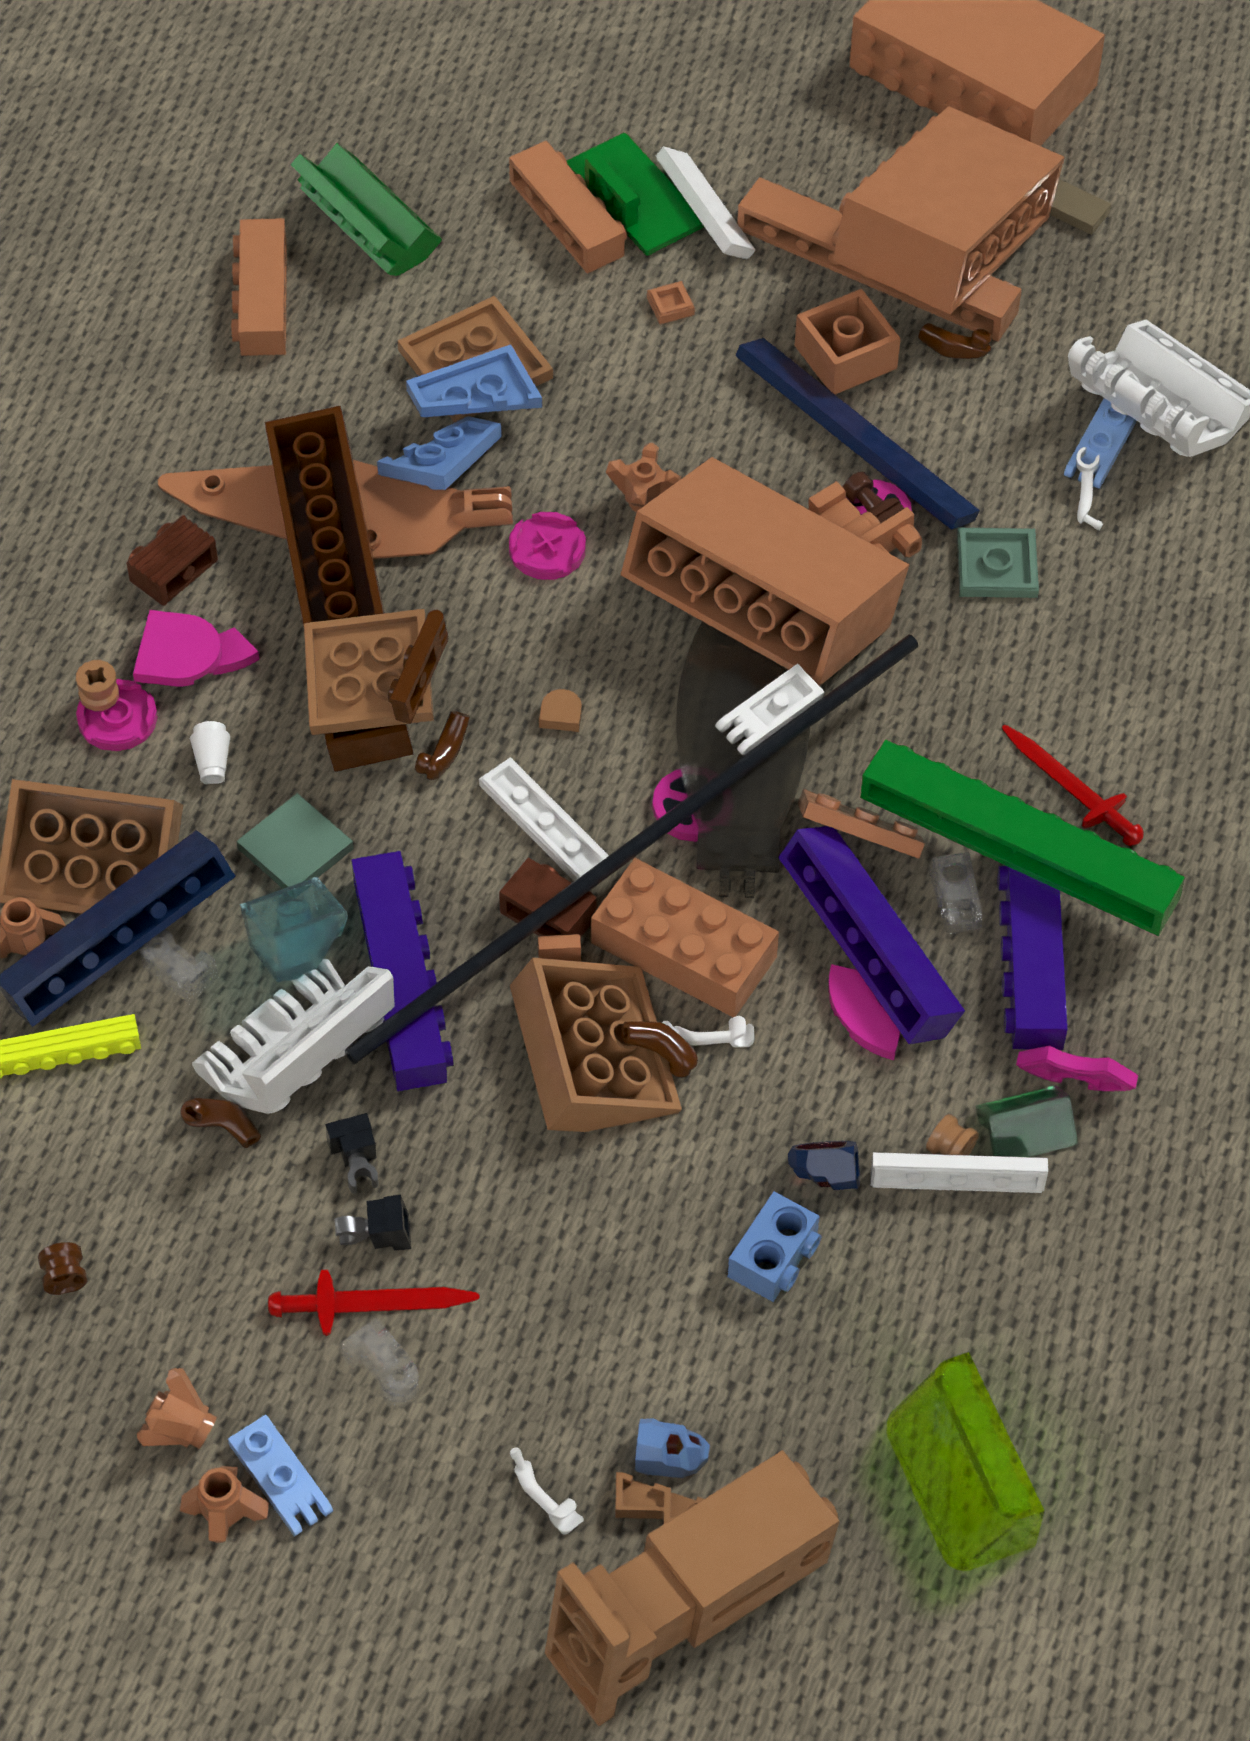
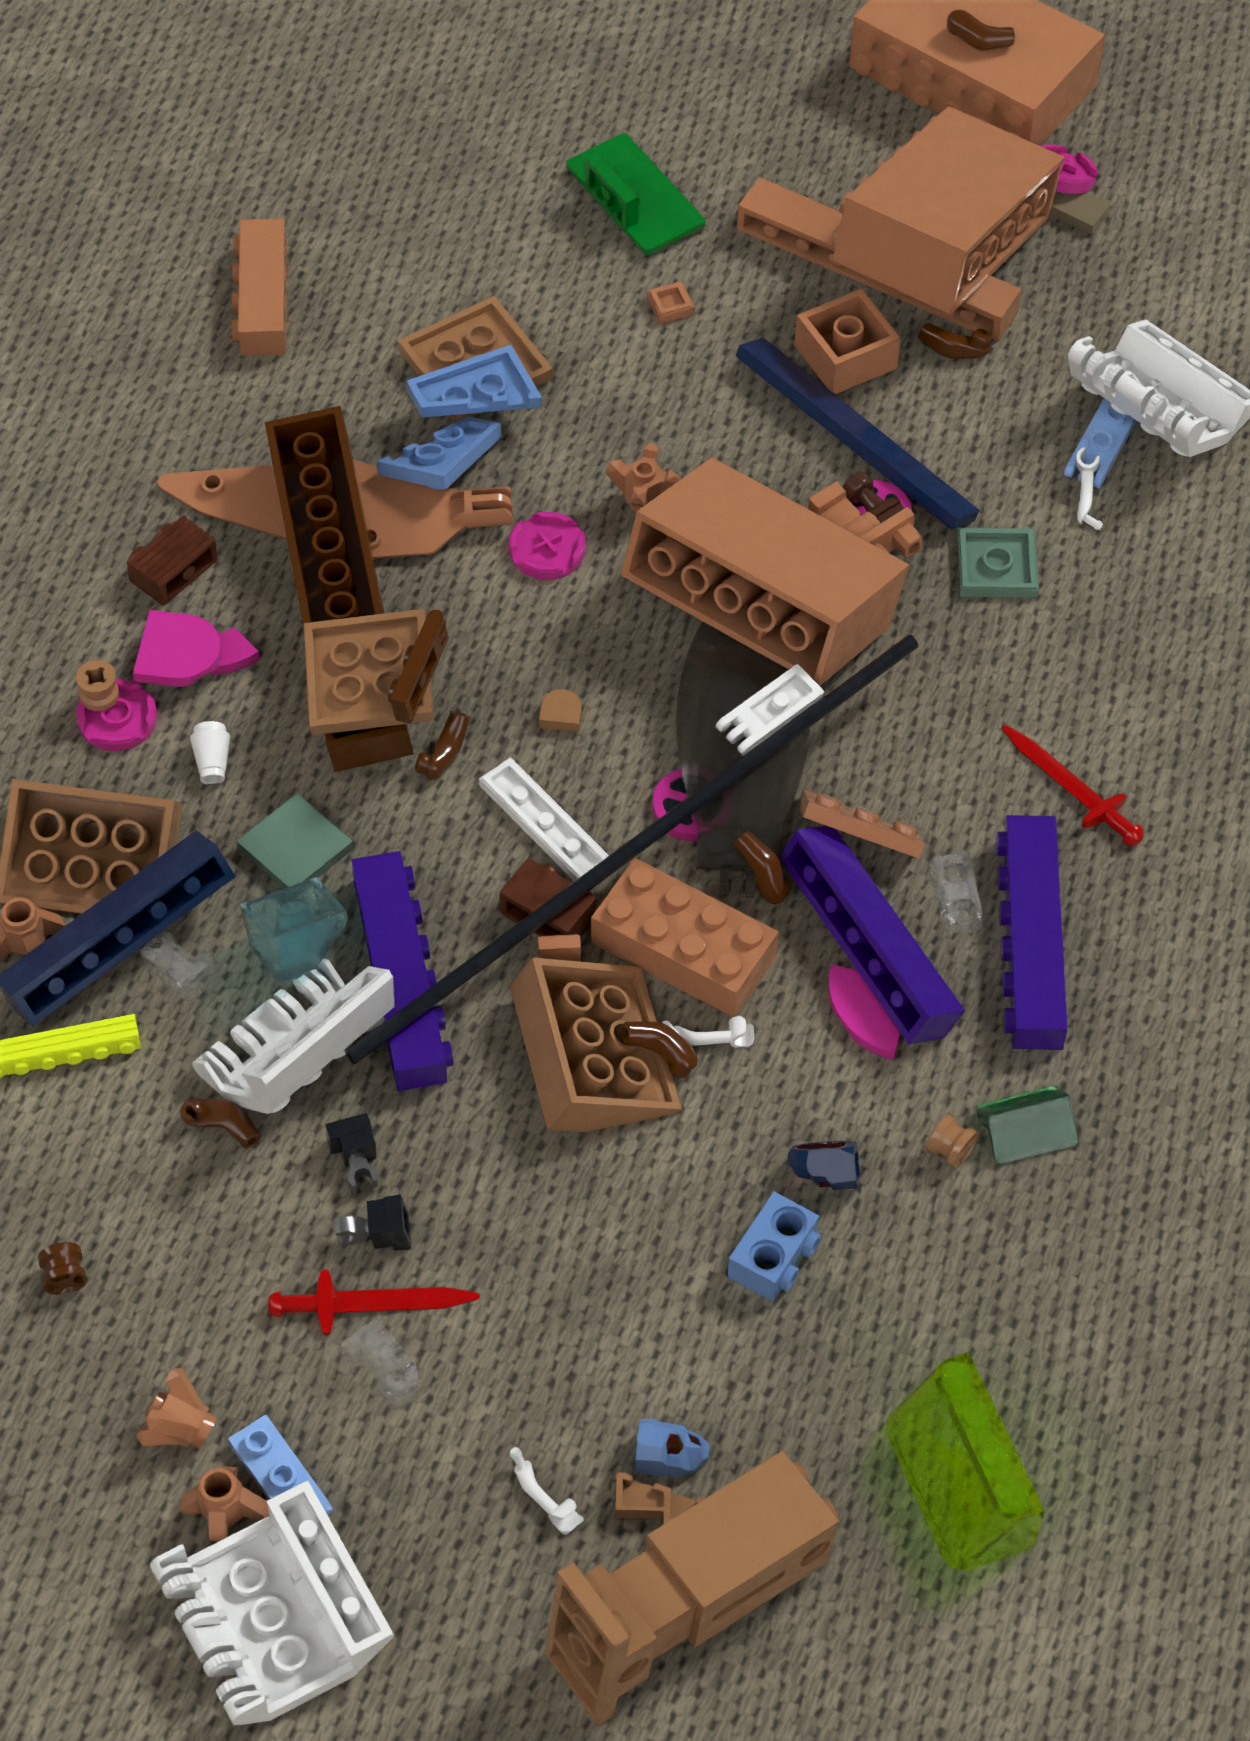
(276, 1609): none -> white slope
(367, 210): green brick -> none
(567, 206): nougat brick -> none
(705, 203): white tile -> none
(765, 866): none -> reddish brown arm
(958, 1172): white tile -> none
(977, 33): none -> reddish brown arm
(1022, 837): green brick -> none
(1077, 172): none -> dark pink tile
(1099, 1073): dark pink tile -> none

